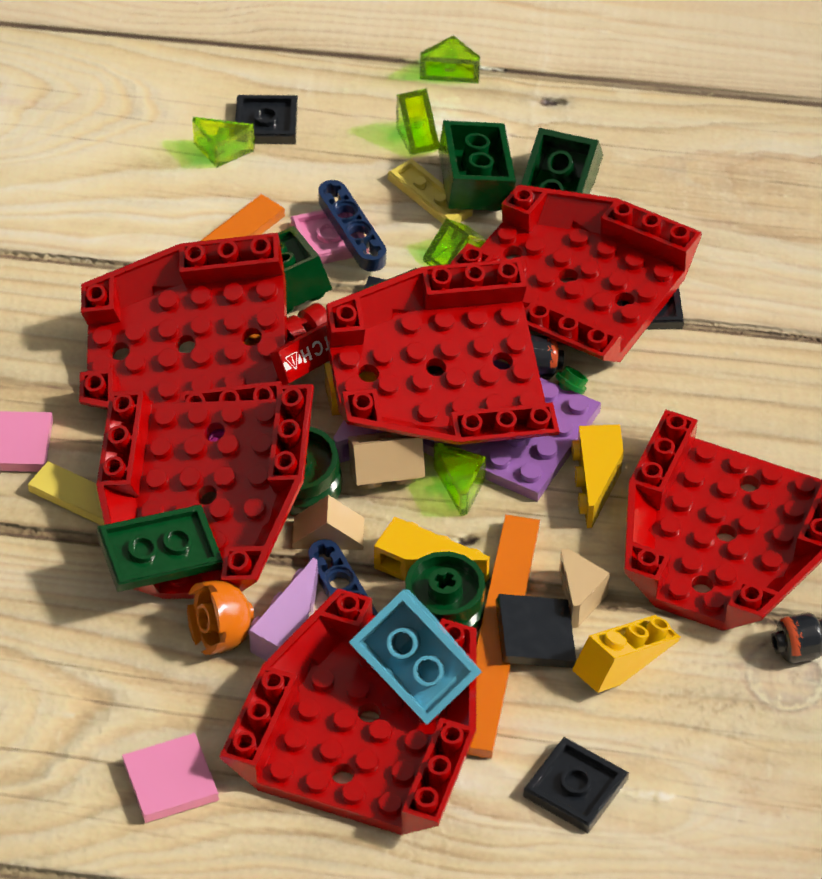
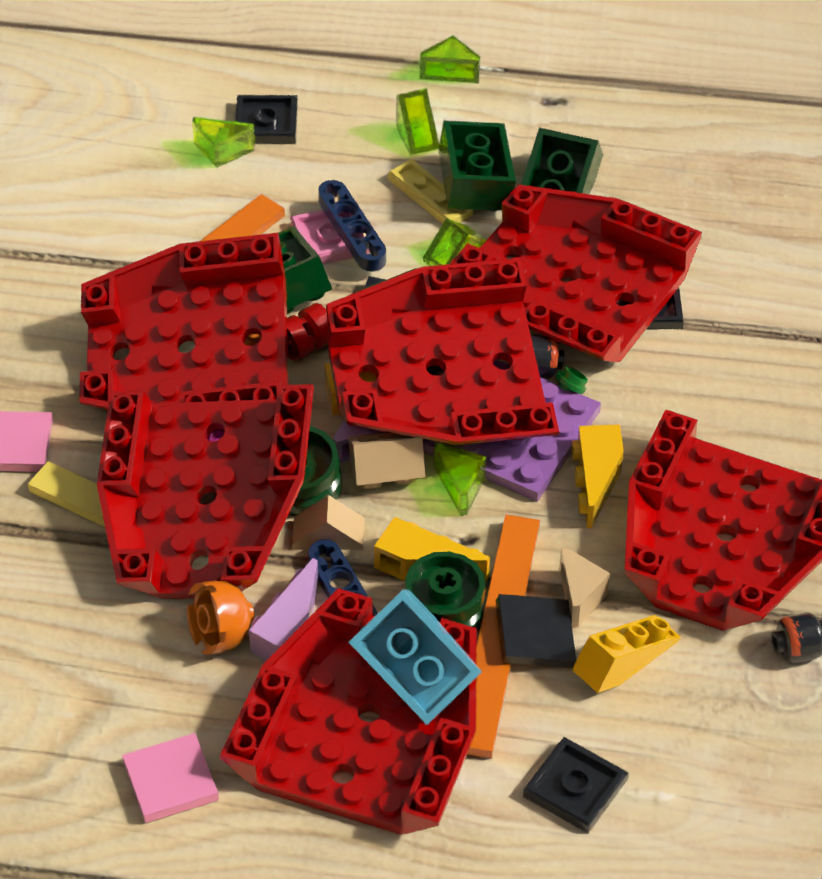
(159, 548): dark green tile -> none
(301, 354): red tile -> none

